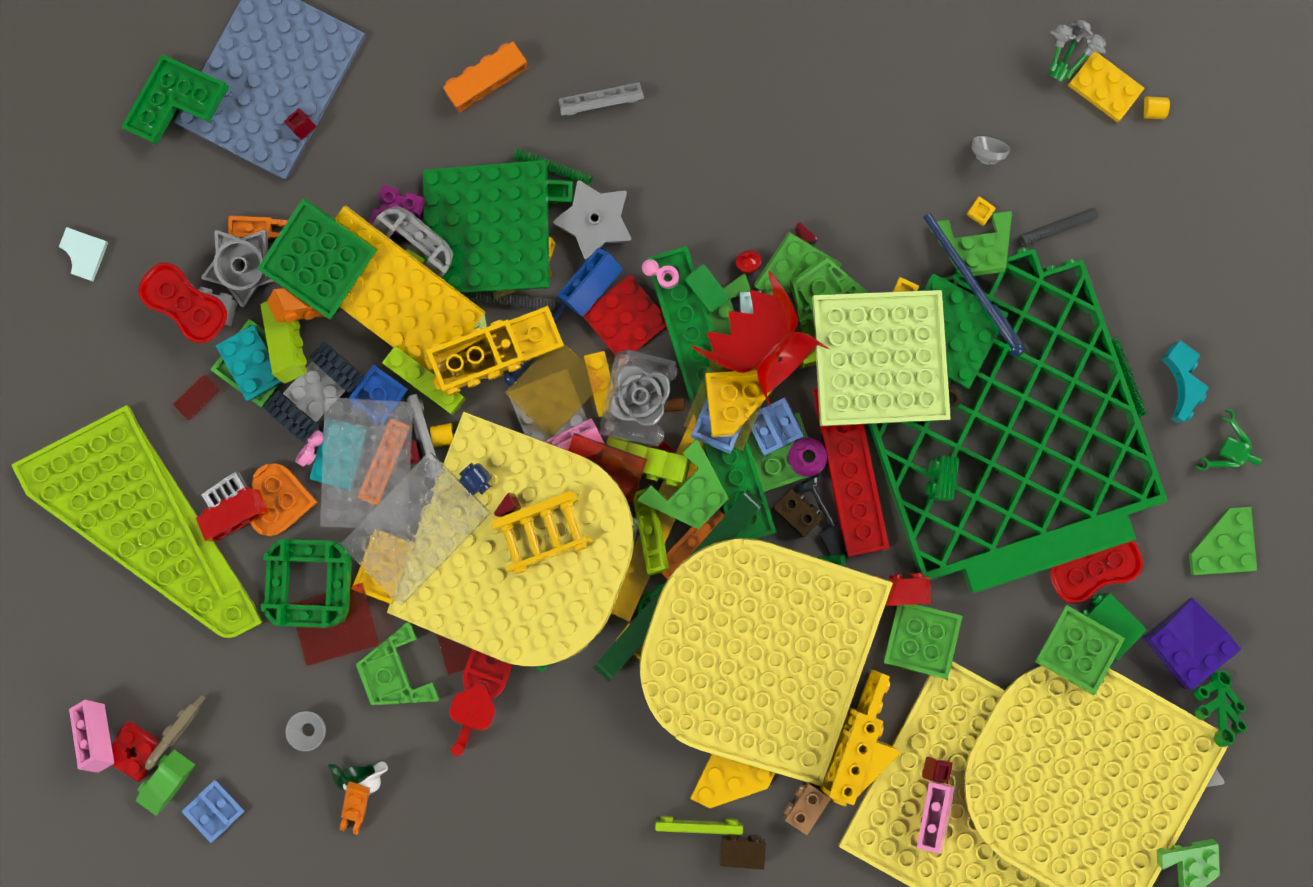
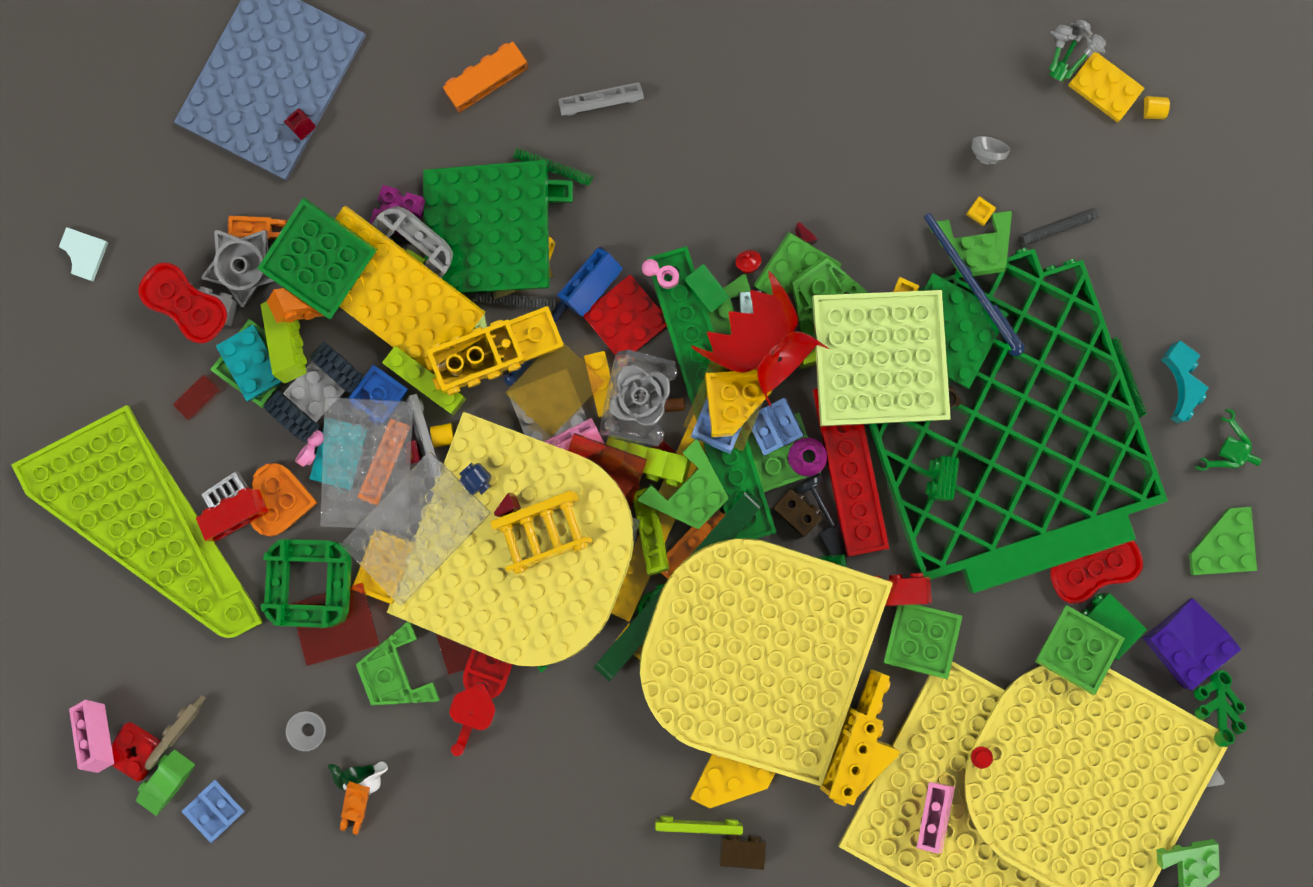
(173, 88): green plate -> none
(592, 234): light grey plate -> none
(806, 807): medium nougat brick -> none
(937, 770): dark red slope -> none
(981, 757): none -> red plate

